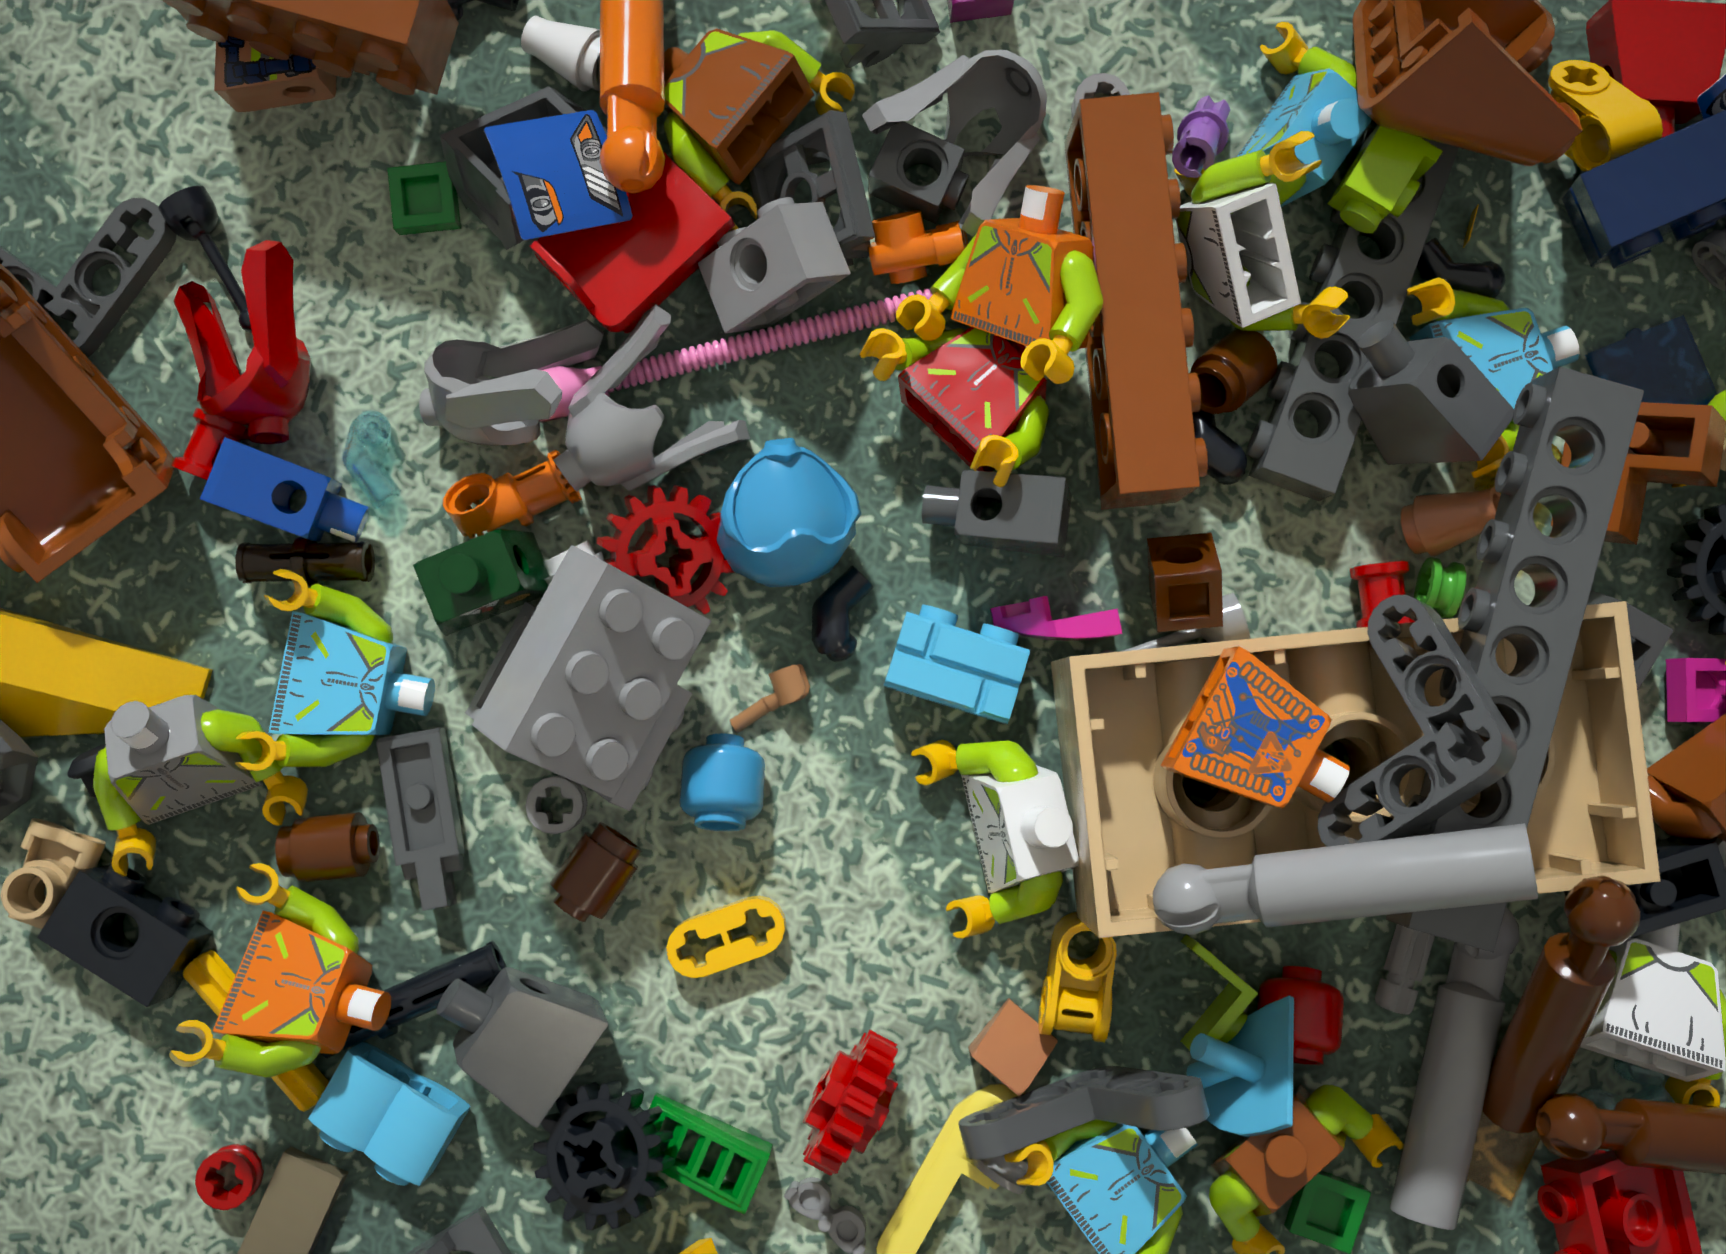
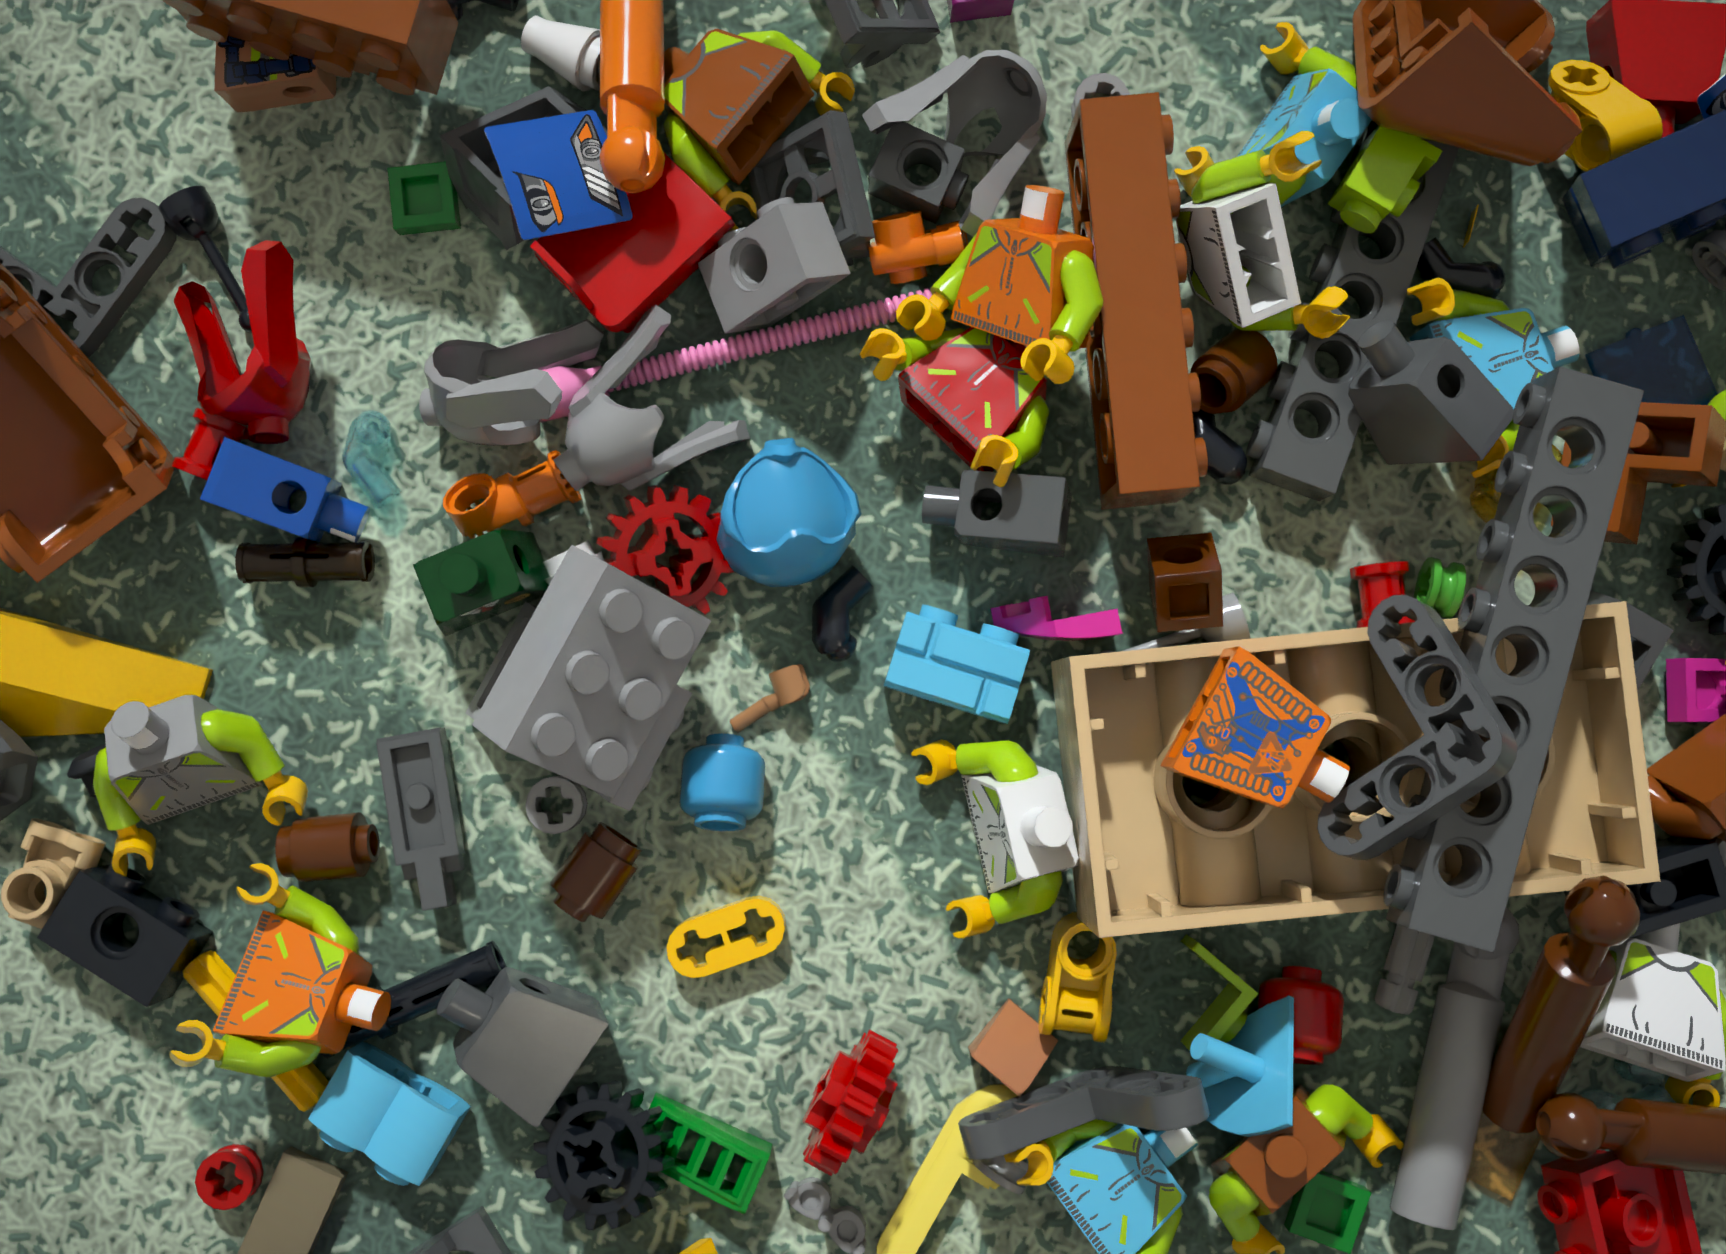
(335, 681): torso -> none
(1201, 137): medium lavender axle -> none
(1352, 880): light grey piece -> none
(1446, 520): nougat cone -> none

